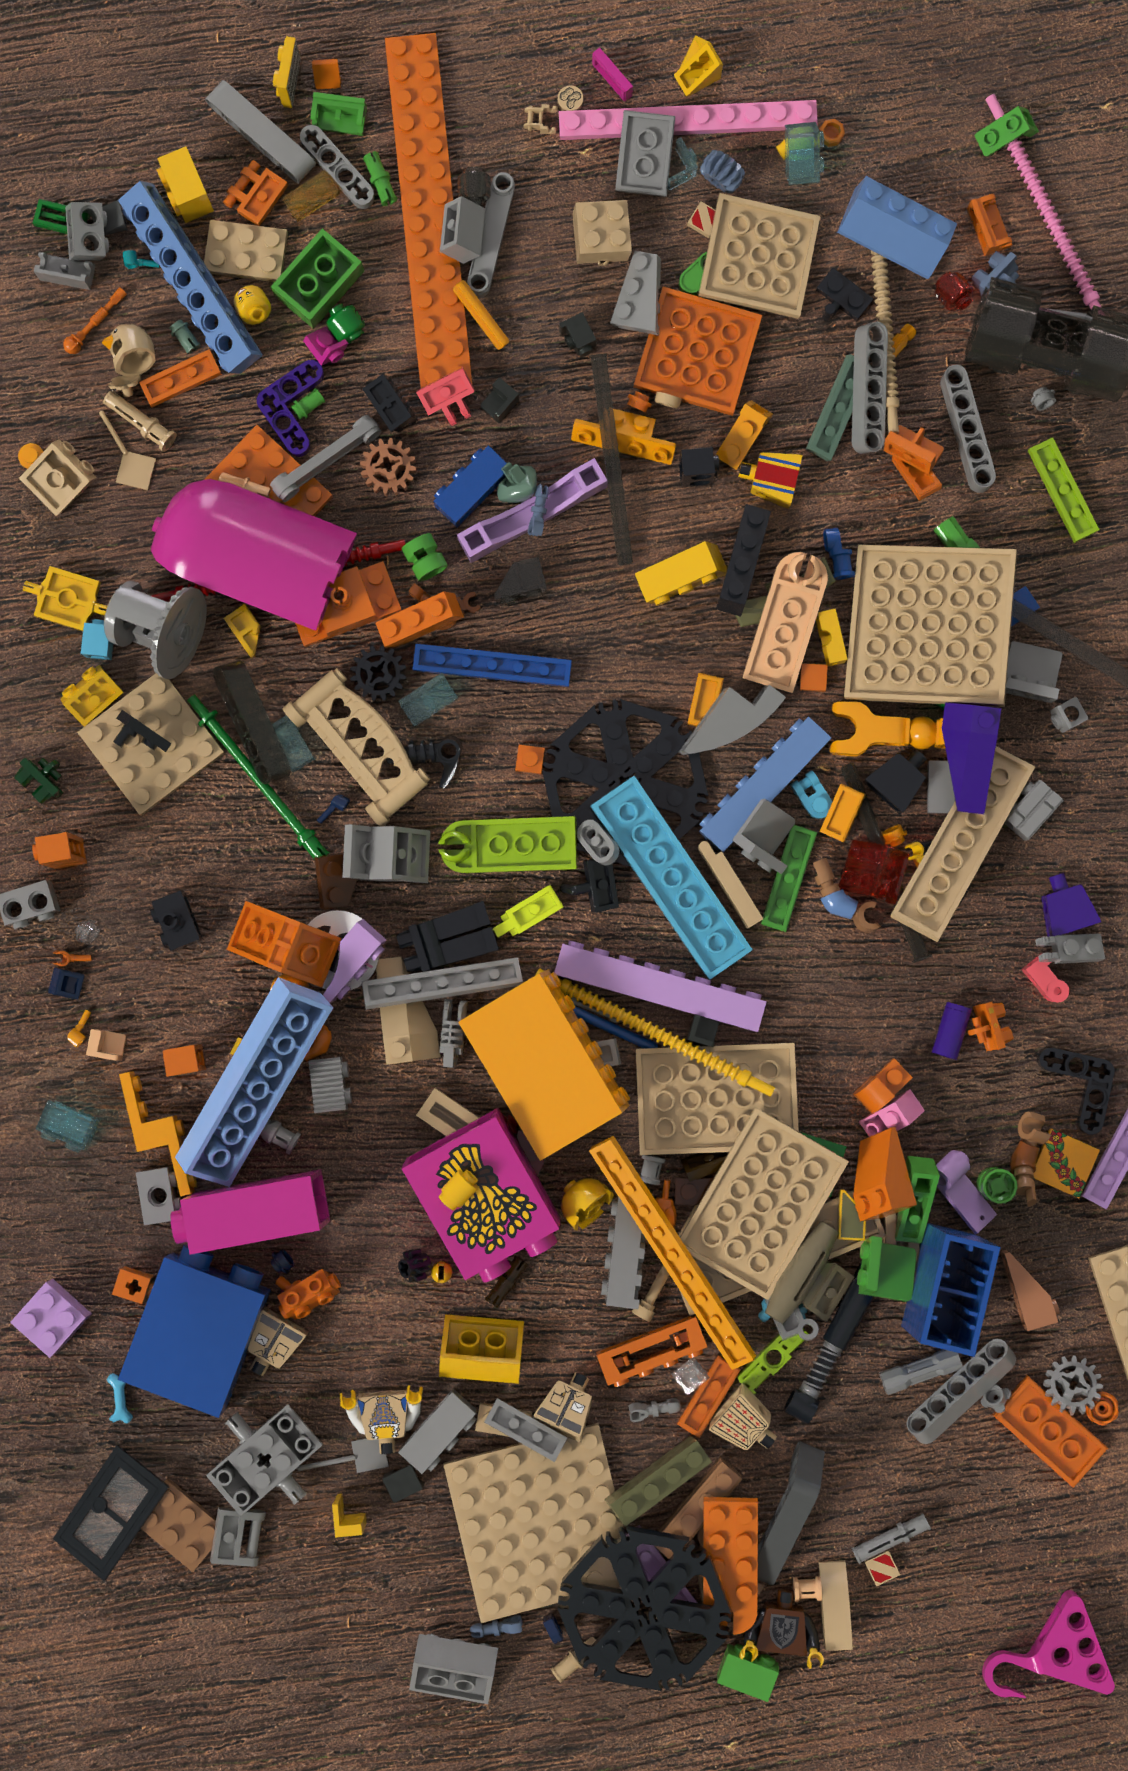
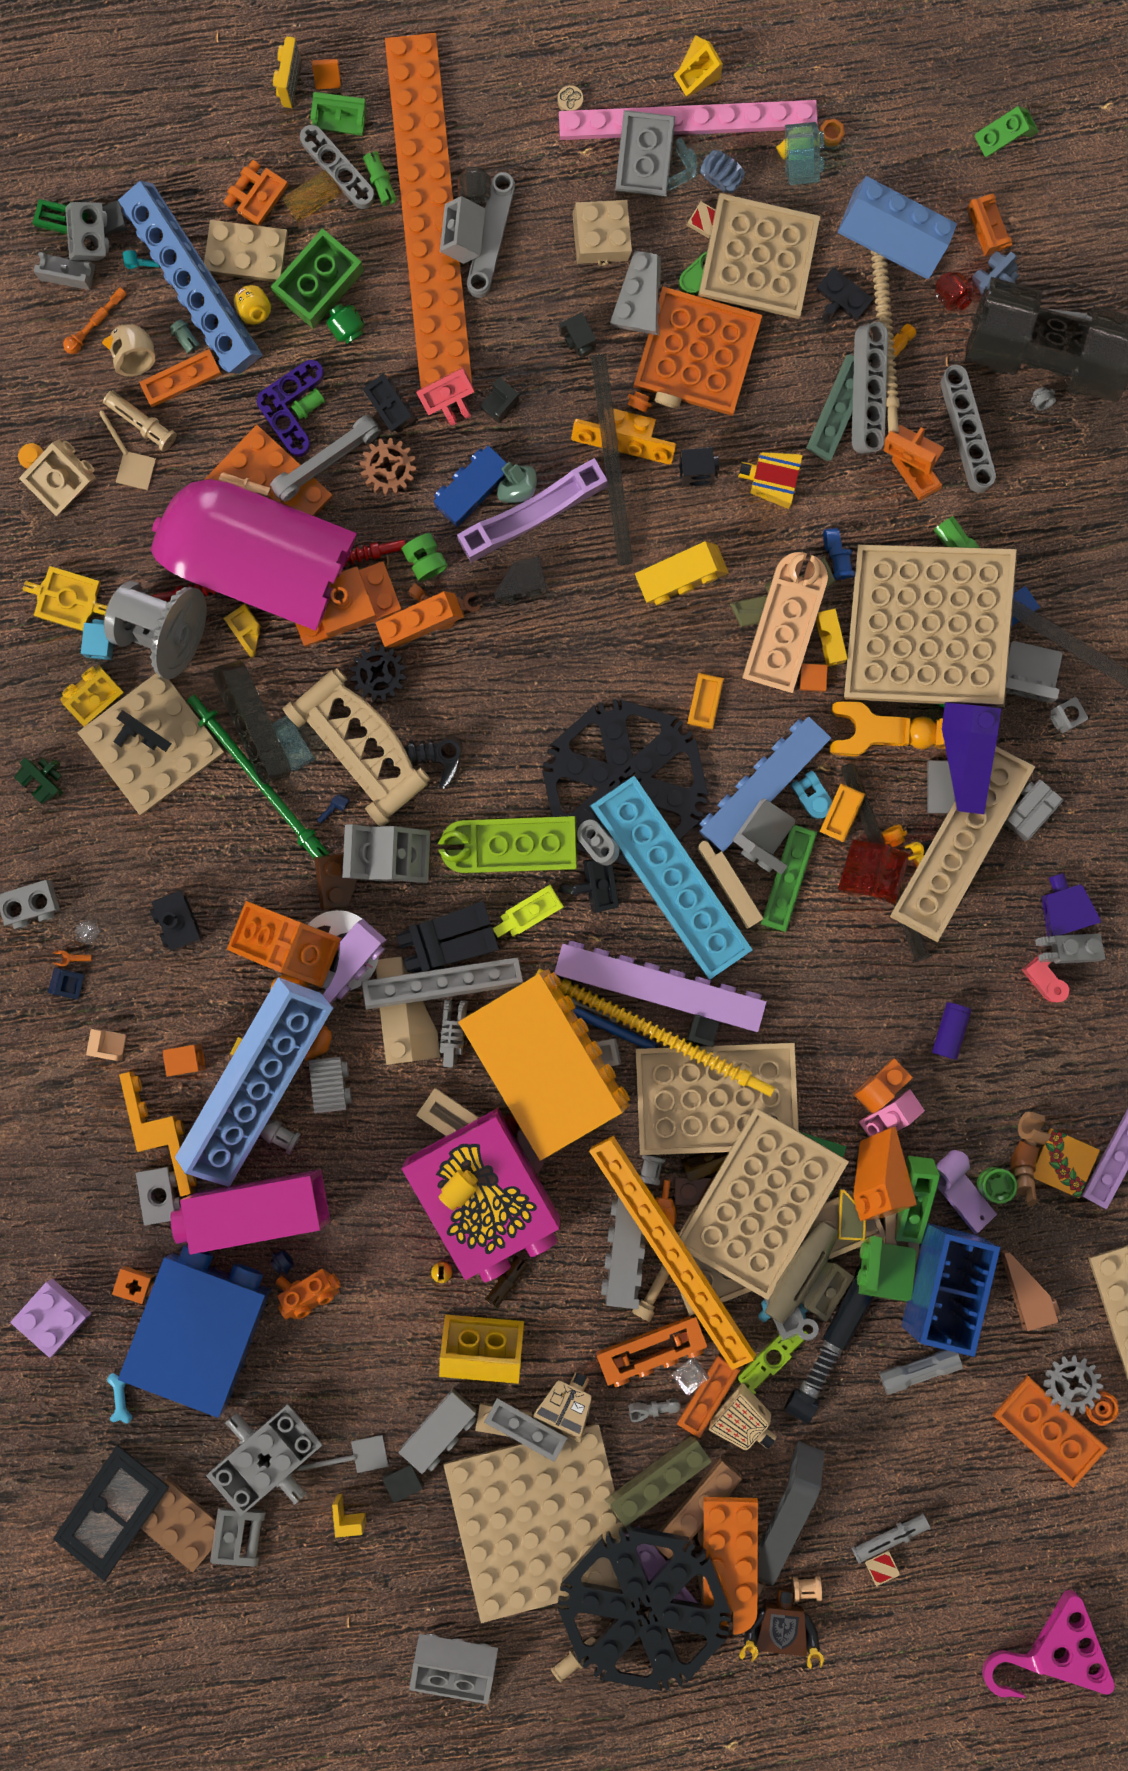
(59, 850): orange brick -> none
(67, 1125): clear light blue brick -> none
(75, 1036): light orange hand -> none
(125, 384): tan plant -> none
(183, 185): yellow brick -> none
(260, 131): light grey beam -> none
(273, 1341): tan torso -> none
(325, 346): dark pink bracket -> none
(383, 1414): torso -> none
(414, 1265): black gear -> none
(428, 699): clear light blue panel -> none
(481, 315): light orange axle -> none
(492, 665): blue plate -> none
(509, 1625): sand blue piece -> none
(530, 759): orange plate -> none
(537, 522): sand blue piece -> none
(539, 126): tan piece -> none
(553, 1628): dark blue tile -> none
(583, 1201): yellow cylinder -> none
(612, 74): dark pink tile -> none
(731, 719): light grey slope -> none
(743, 434): light orange bracket -> none
(743, 560): black brick -> none
(748, 1677): bright green brick -> none
(835, 1606): tan slope -> none
(839, 903): piece -> none
(898, 780): black torso -> none
(948, 1396): light grey beam -> none
(987, 1026): orange hips -> none
(999, 1404): light grey plate -> none
(1063, 490): lime plate -> none
(1090, 297): bright pink hose -> none
(1092, 1082): black beam -> none

